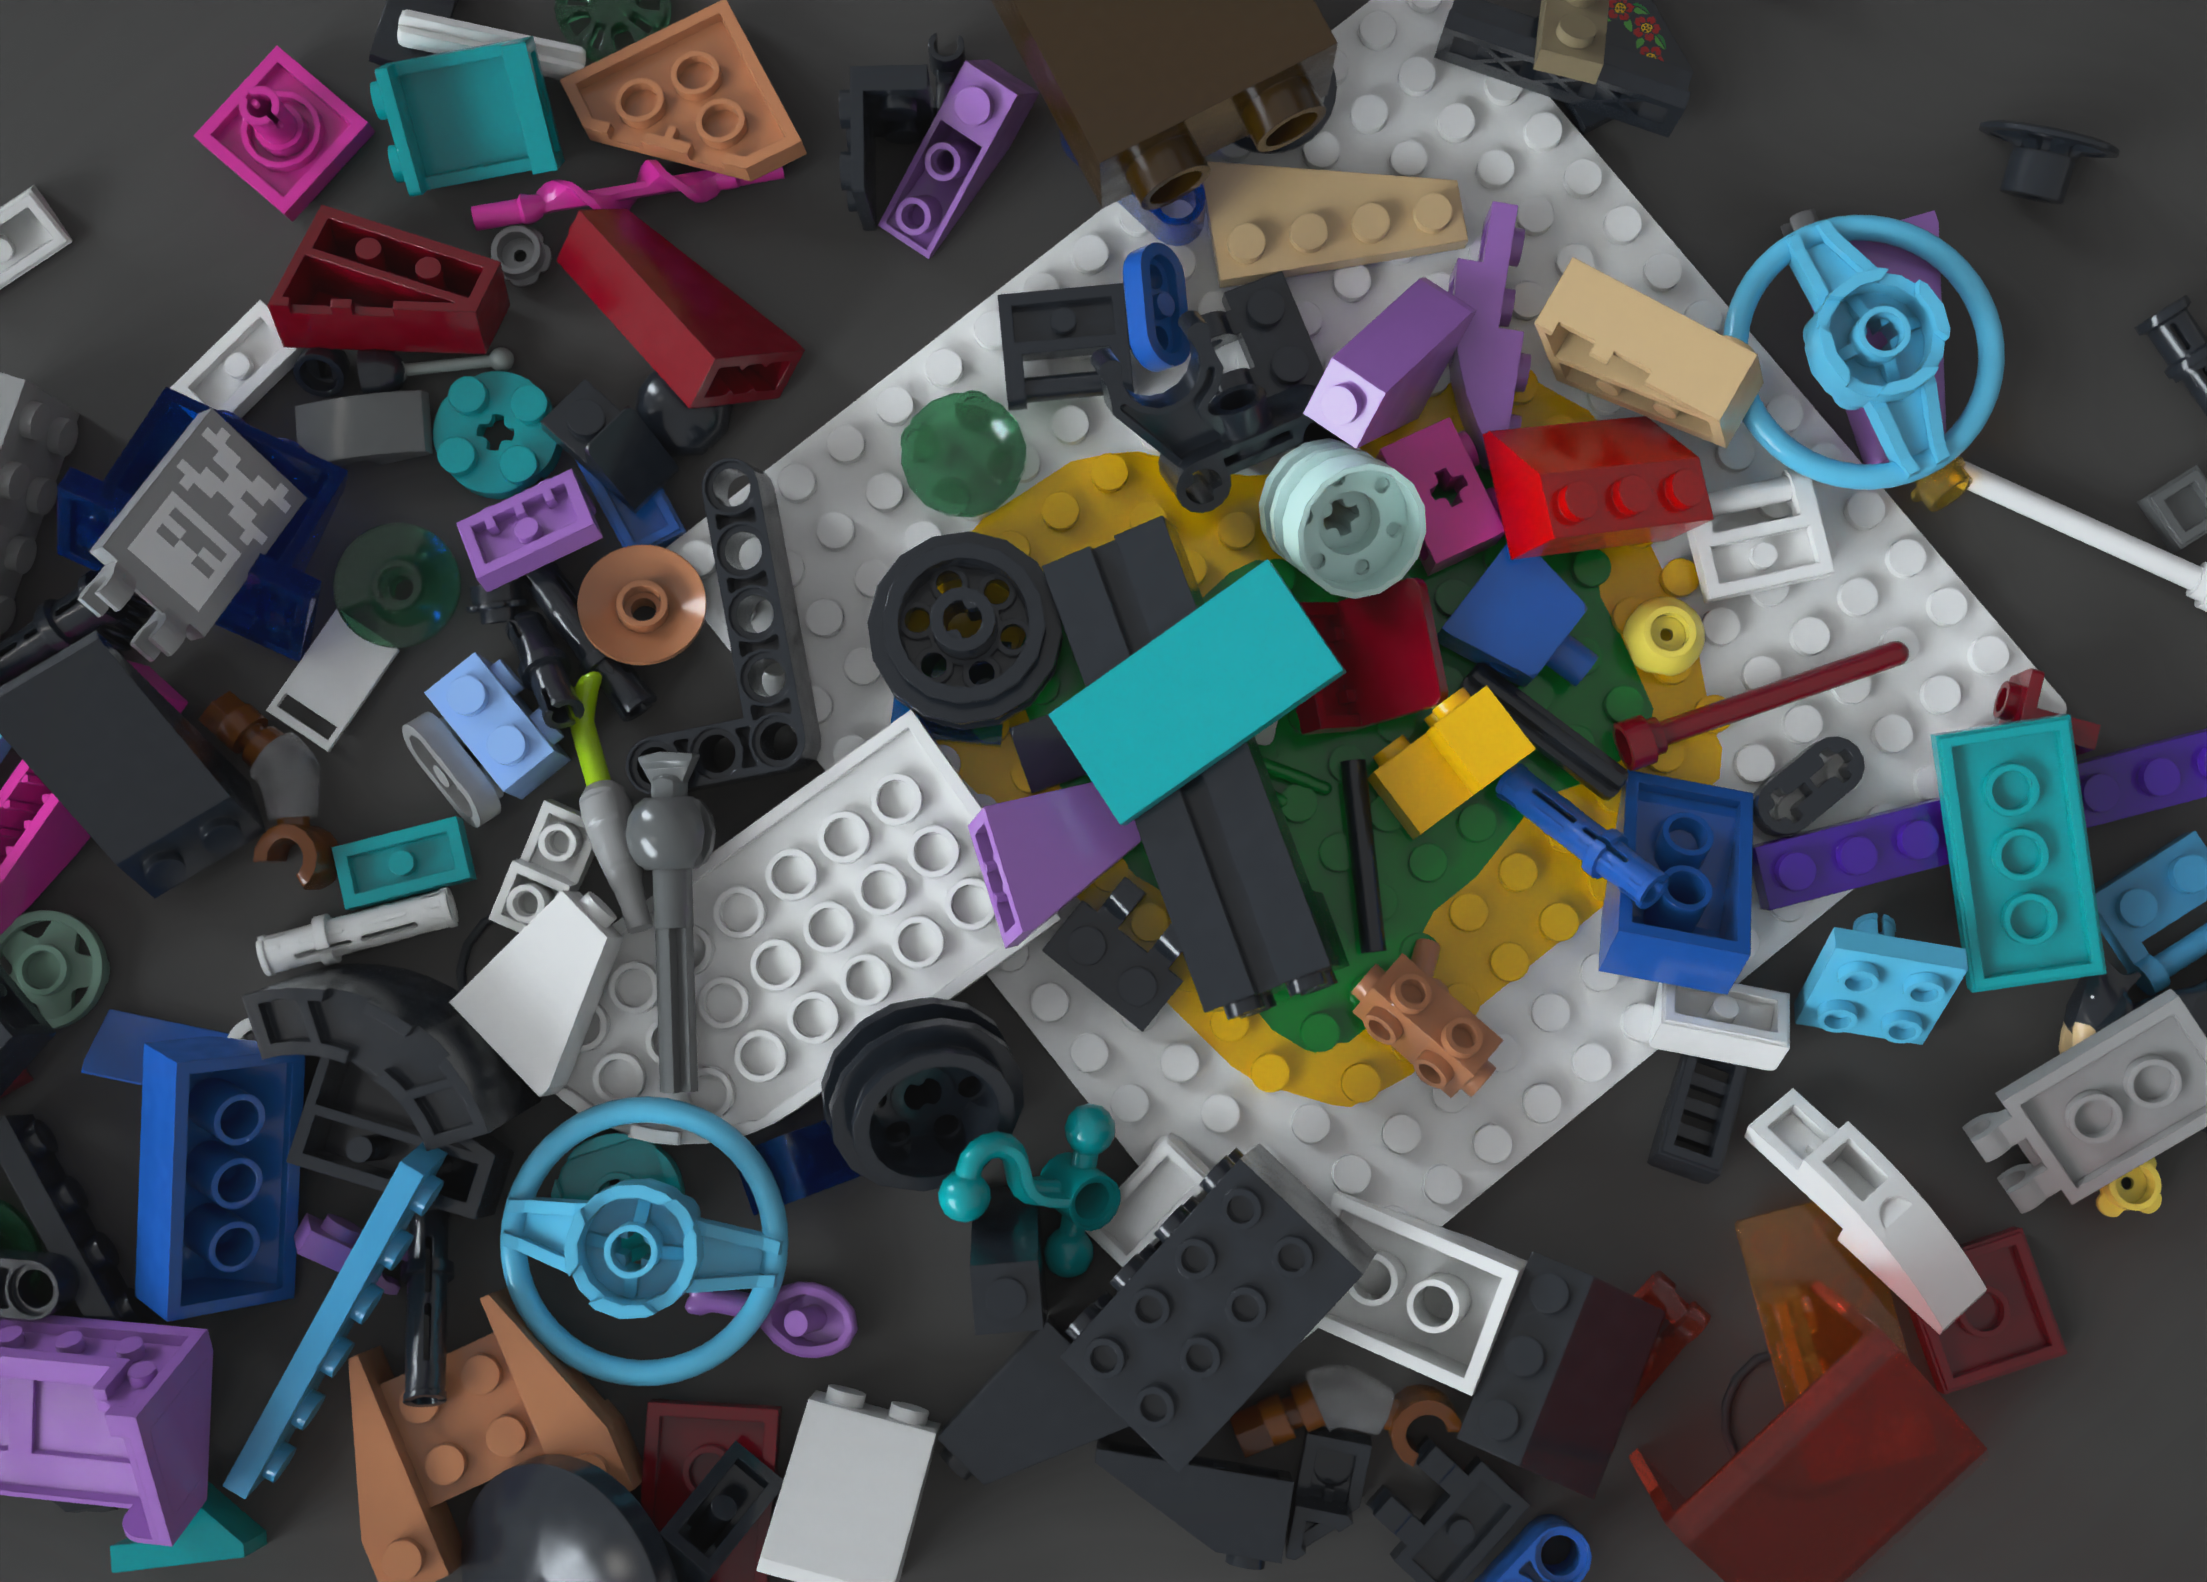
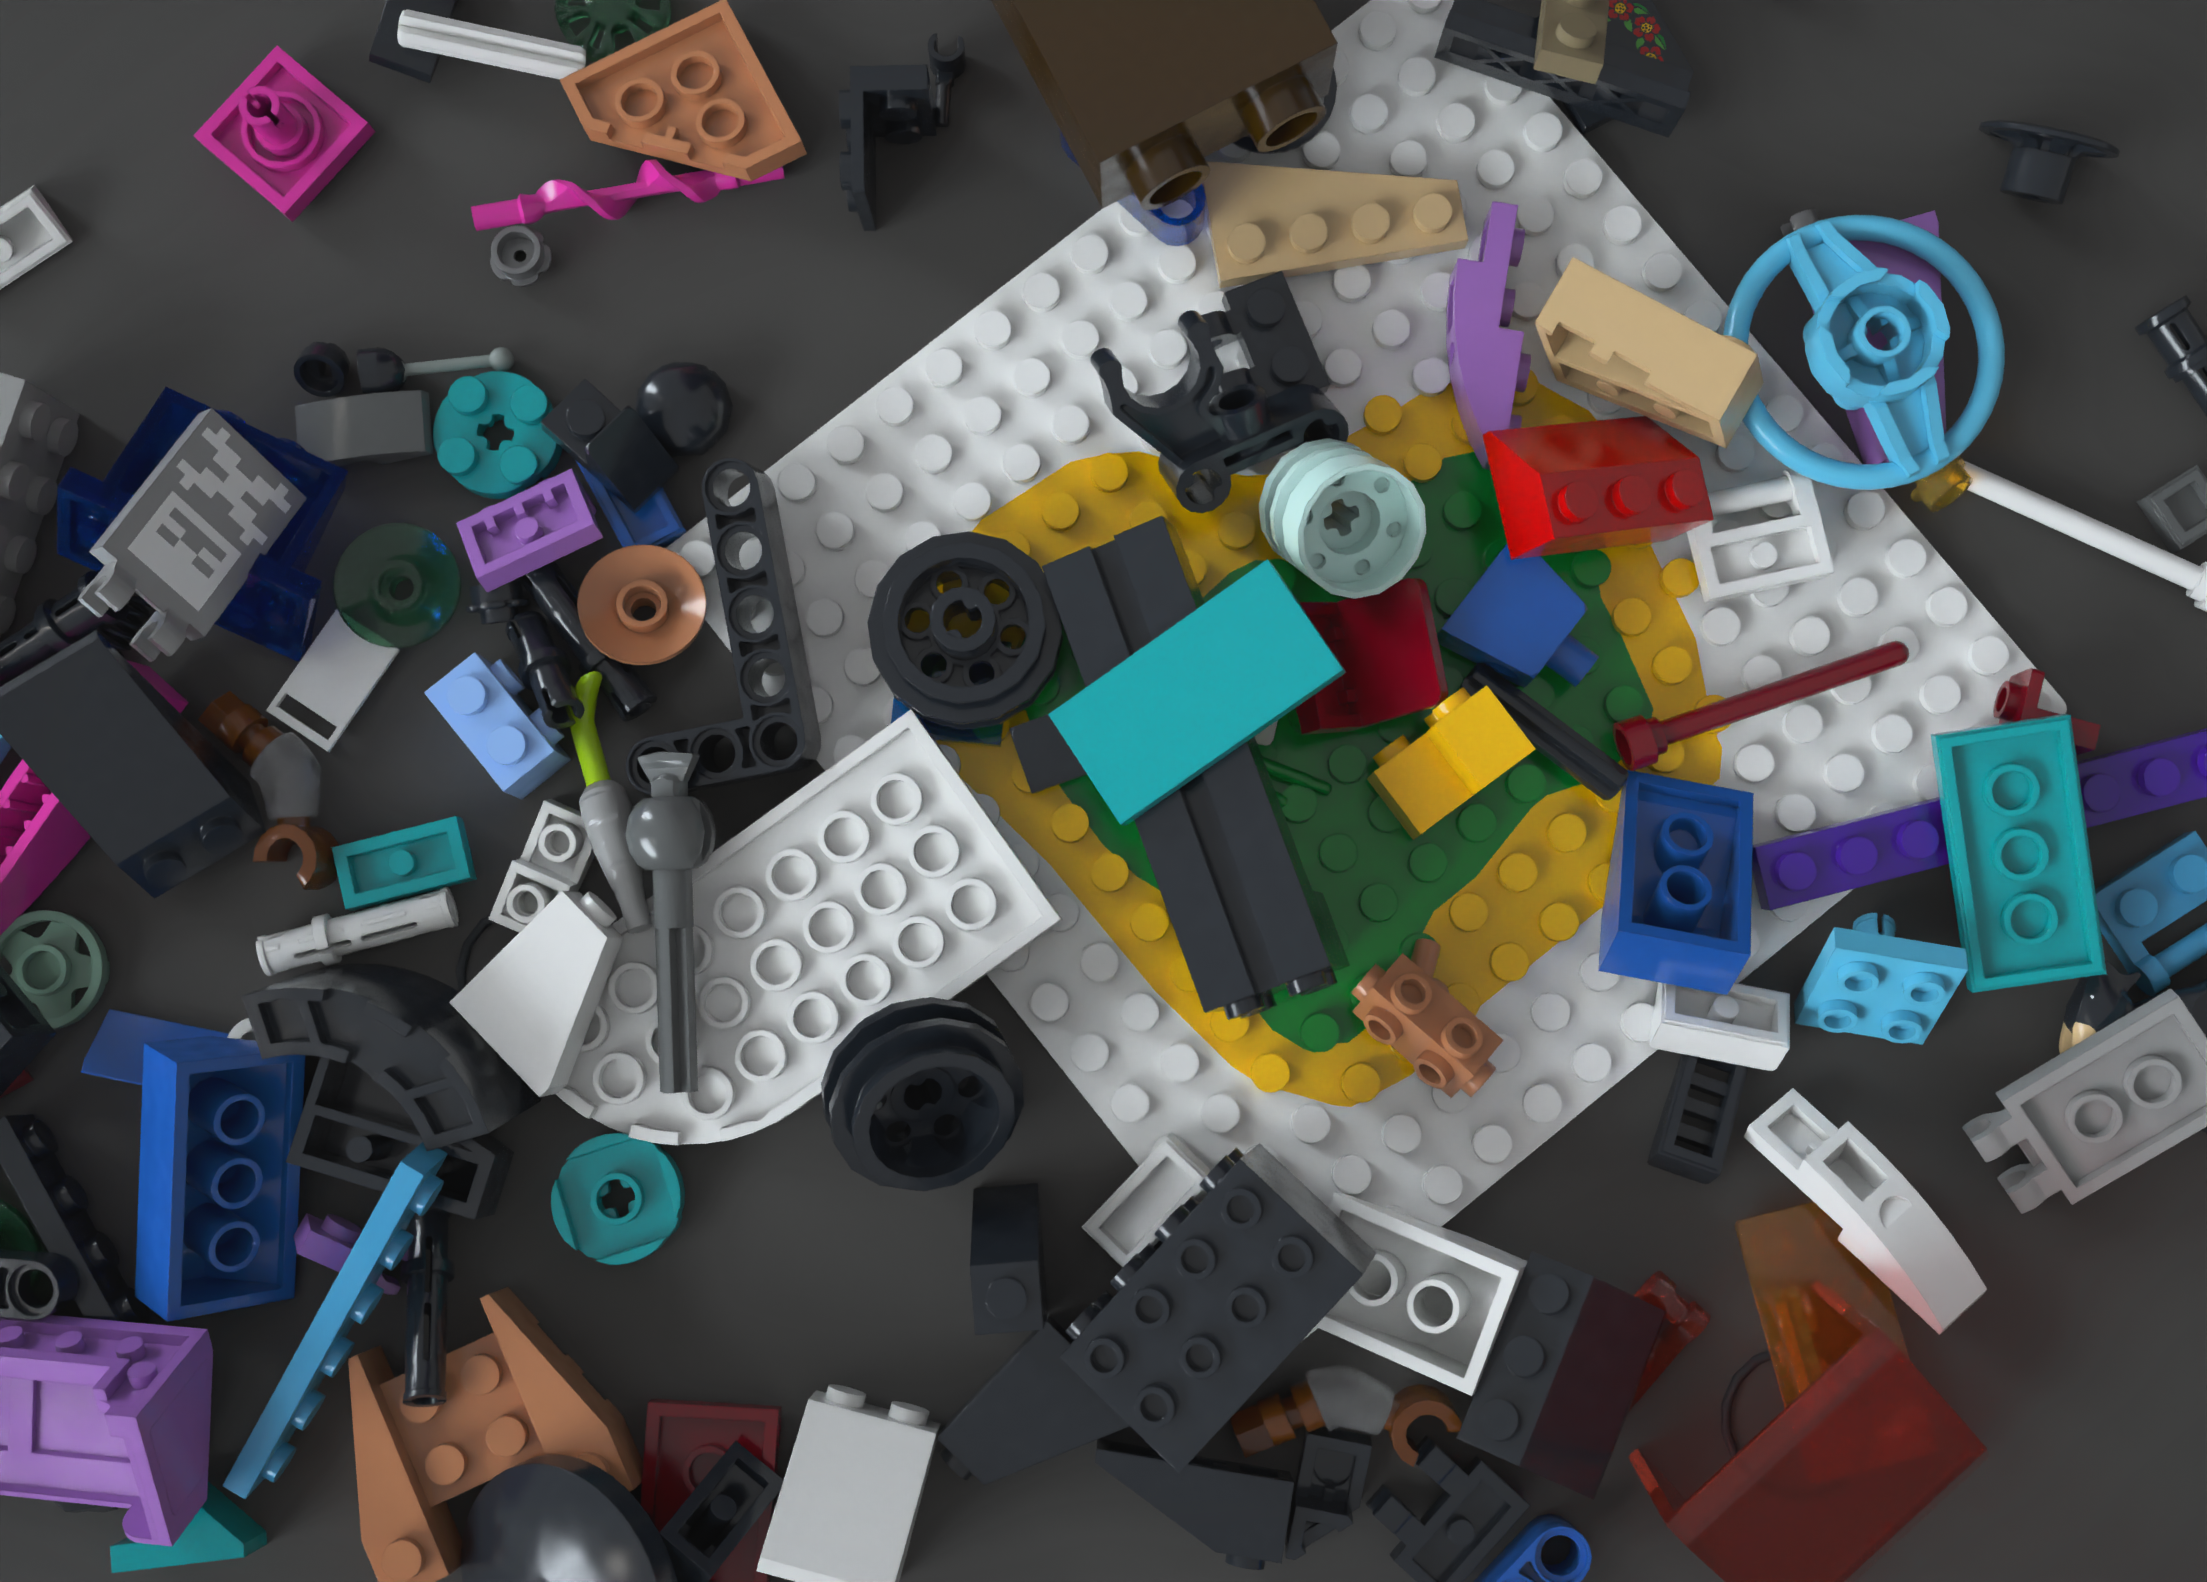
(240, 365): white plate -> none
(386, 290): dark red wedge -> none
(452, 770): light grey plate -> none
(467, 115): teal panel -> none
(676, 313): dark red slope -> none
(685, 1254): medium azure piece -> none
(802, 1163): clear blue slope -> none
(804, 1320): medium lavender piece -> none
(957, 154): medium lavender slope -> none
(963, 454): clear green dish -> none
(1045, 853): medium lavender slope -> none
(1061, 326): black plate -> none
(1066, 1183): teal piece -> none
(1114, 964): black plate -> none
(1153, 305): blue plate -> none
(1363, 856): black bar -> none
(1390, 365): medium lavender slope -> none
(1450, 460): dark pink brick -> none
(1601, 850): blue pin -> none
(1647, 647): light yellow plate -> none
(1816, 798): black beam -> none
(2003, 1328): dark red tile -> none
(2141, 1196): light yellow plate -> none

